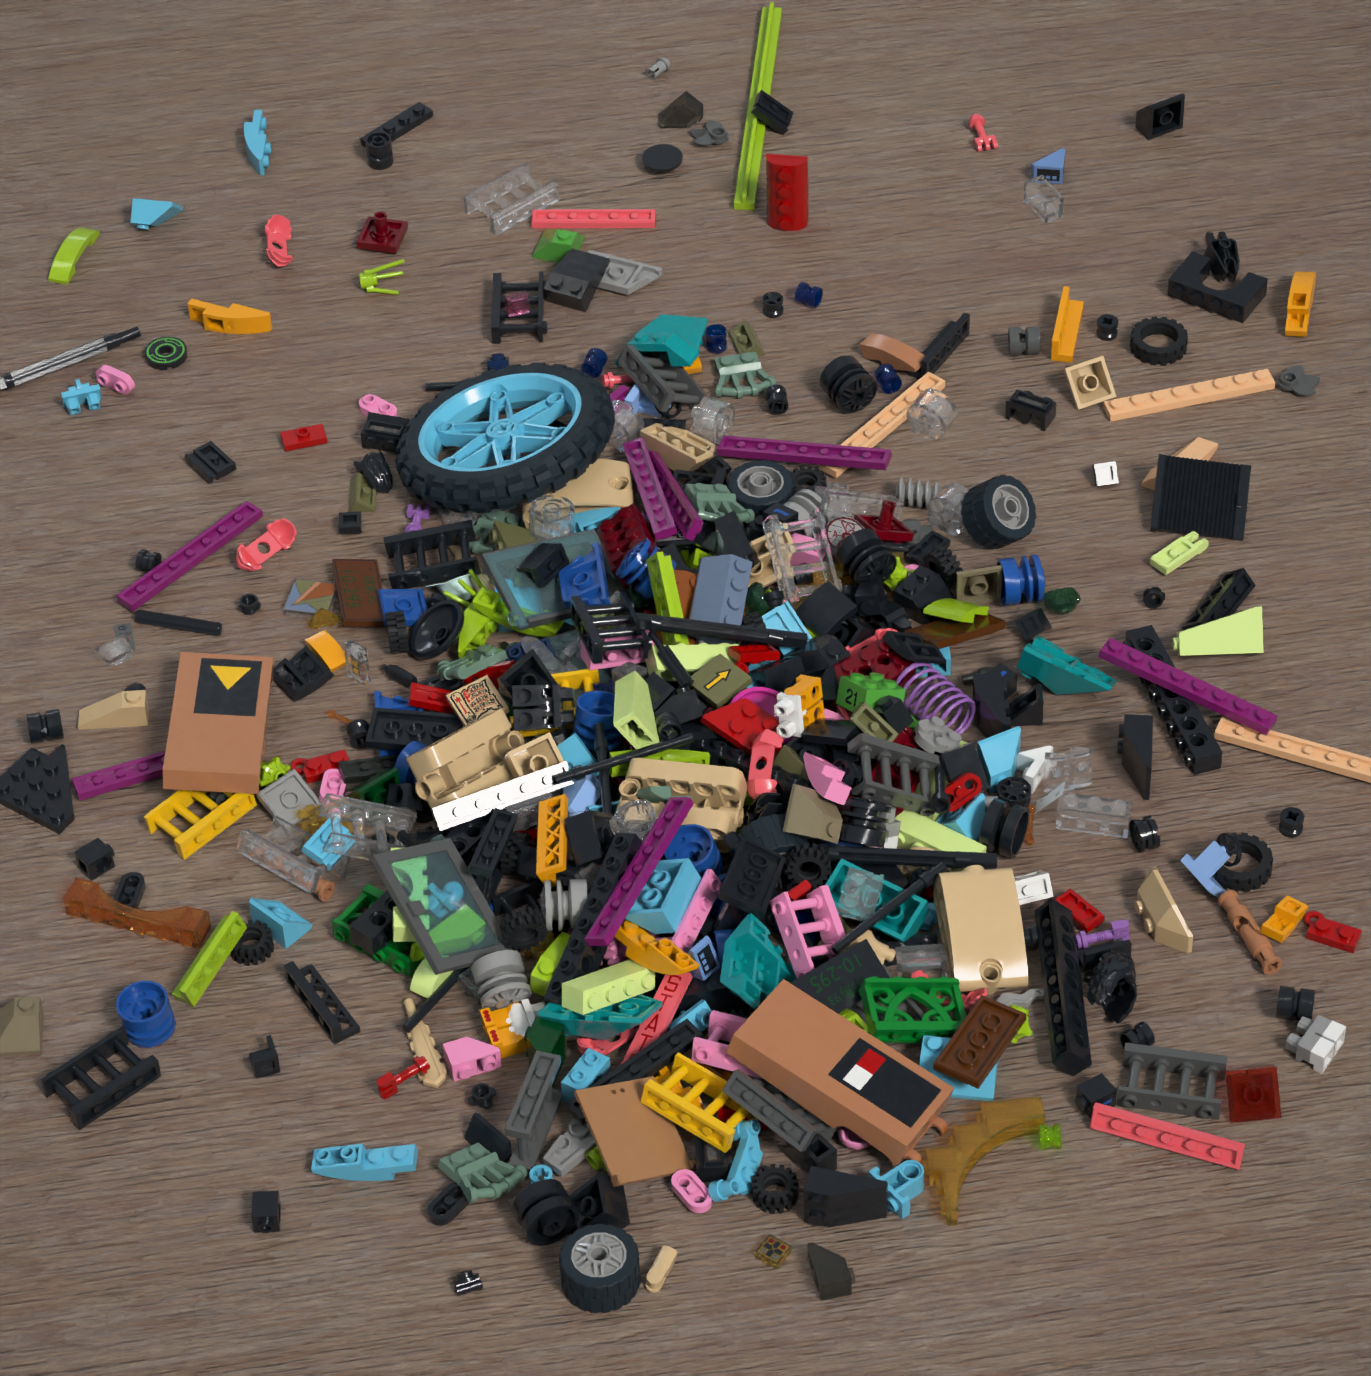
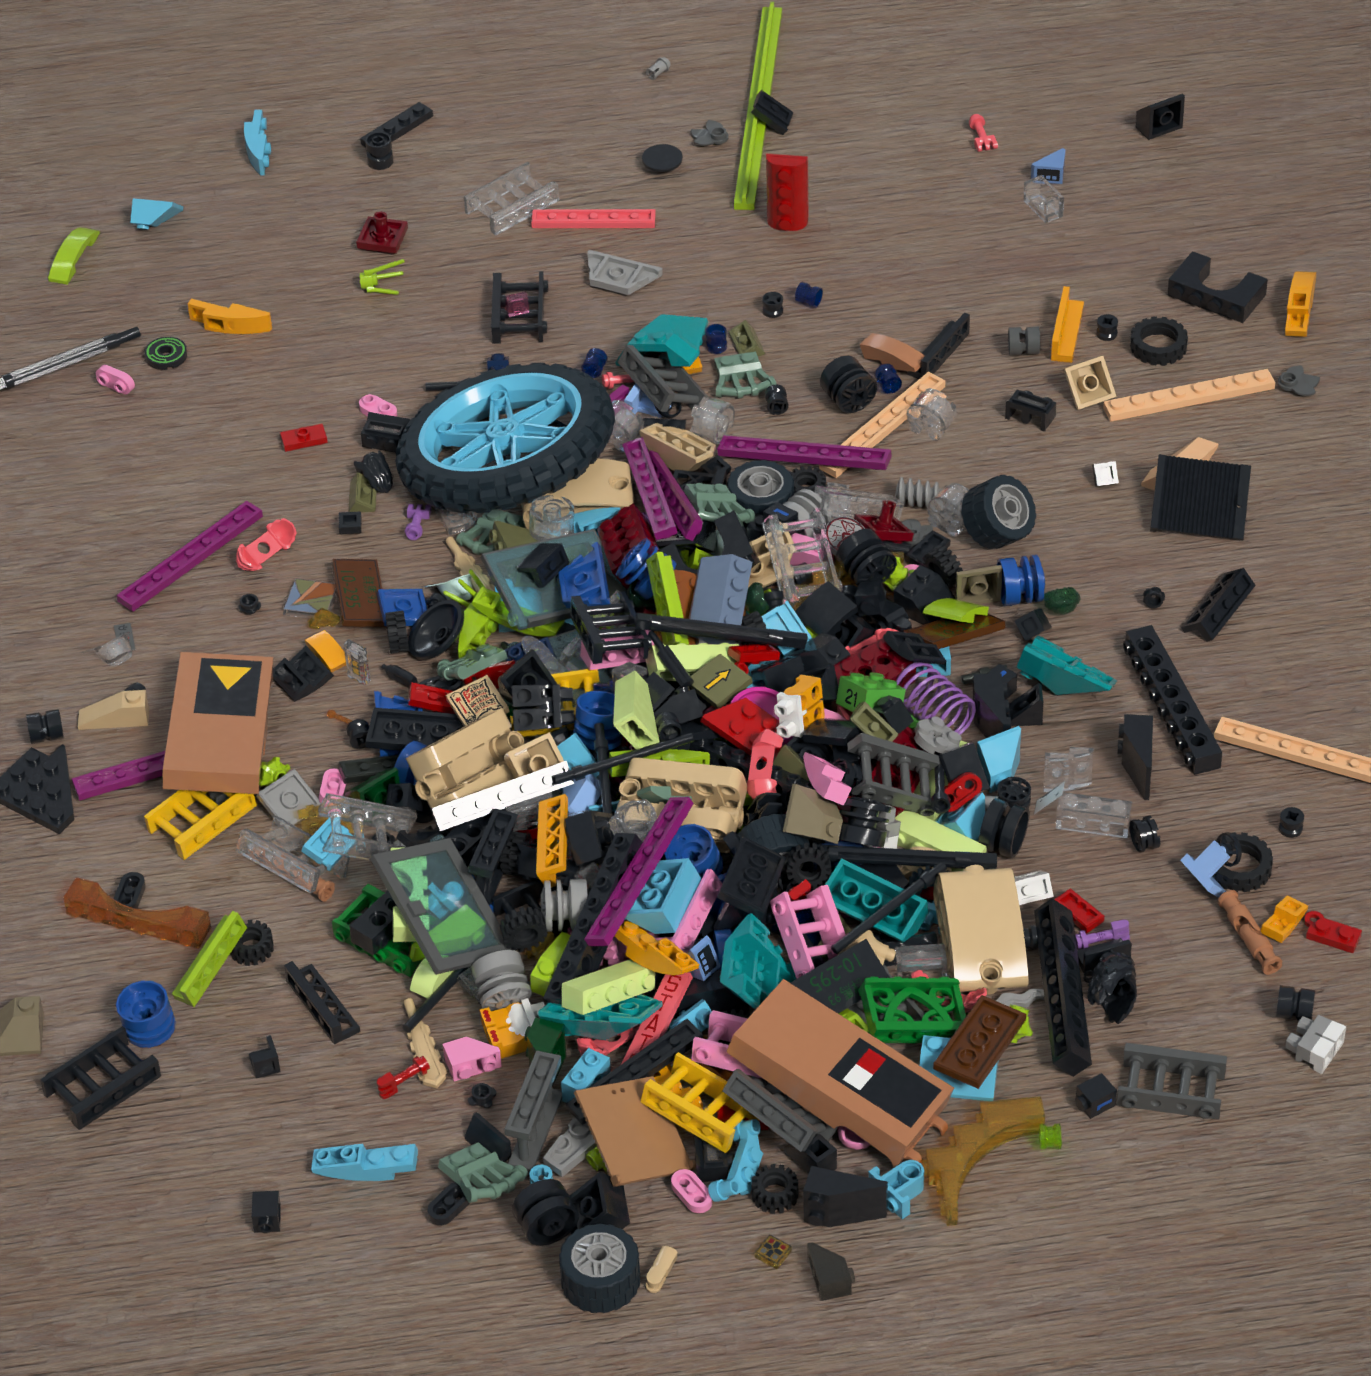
(81, 395): medium azure hips -> none
(95, 859): black brick -> none
(147, 560): black wheel -> none
(178, 622): black axle -> none
(210, 462): black plate -> none
(278, 231): coral piece -> none
(284, 922): medium azure slope -> none
(316, 767): red hinge -> none
(429, 539): black fence -> none
(467, 1282): black plate -> none
(556, 244): bright green slope -> none
(575, 279): black slope -> none
(681, 113): clear smoke slope -> none
(860, 894): clear plate -> none
(1029, 839): clear orange hinge -> none
(1032, 765): white slope -> none
(1139, 1034): black wheel -> none
(1161, 913): tan wedge -> none
(1167, 1136): coral tile -> none
(1178, 552): yellowish green hinge -> none
(1188, 686): magenta plate -> none
(1223, 255): black hinge -> none
(1227, 635): yellowish green slope -> none
(1253, 1093): clear red slope -> none

